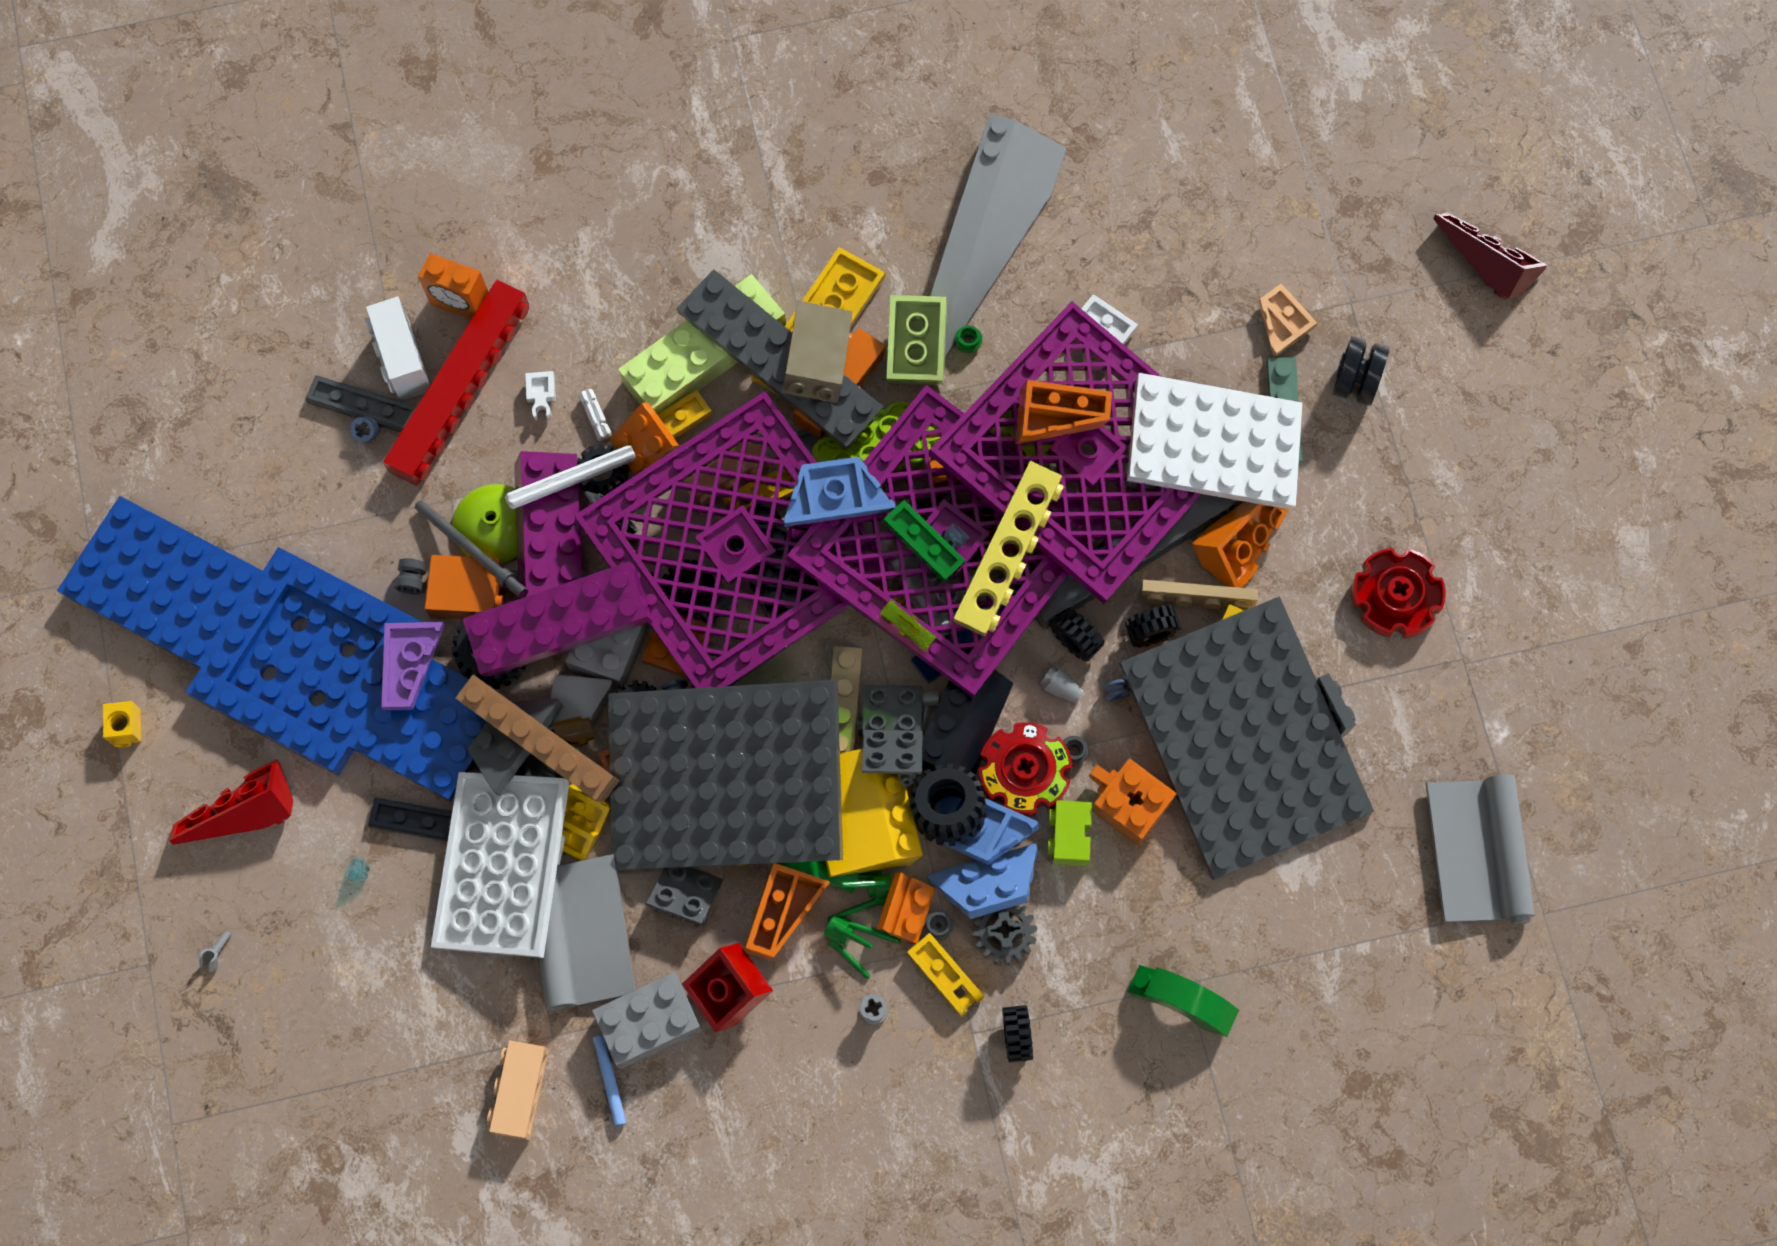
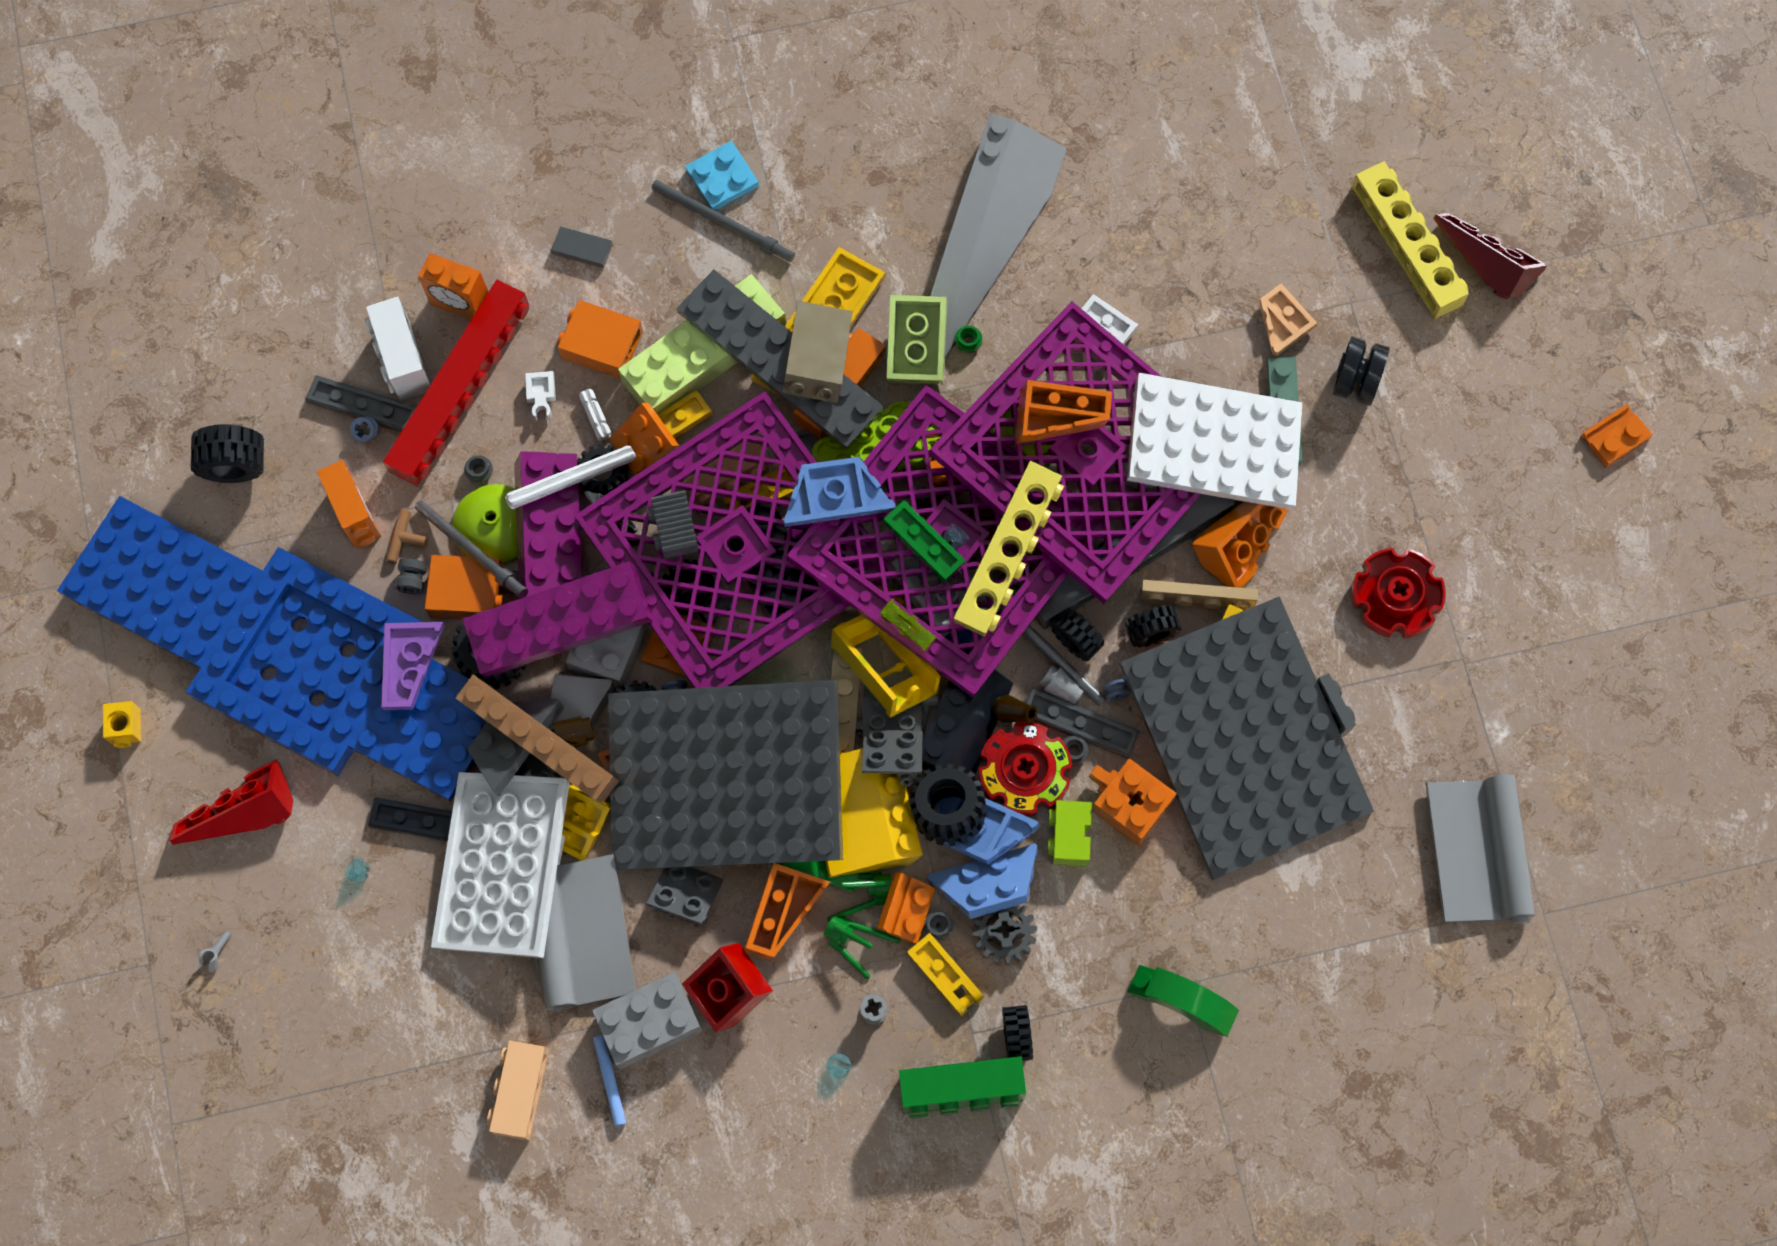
(227, 453): none -> black tyre
(348, 504): none -> orange brick
(401, 536): none -> medium nougat piece
(473, 463): none -> dark grey plate
(582, 247): none -> dark grey tile
(599, 338): none -> orange brick
(674, 524): none -> dark grey brick
(722, 176): none -> medium azure plate
(767, 244): none -> dark grey bar
(836, 1071): none -> clear light blue hinge
(900, 696): none -> yellow door
(962, 1086): none -> green brick
(1011, 710): none -> dark brown cone
(1053, 655): none -> flat silver bar
(1083, 723): none -> dark grey tile
(1409, 253): none -> light yellow brick
(1616, 435): none -> orange plate

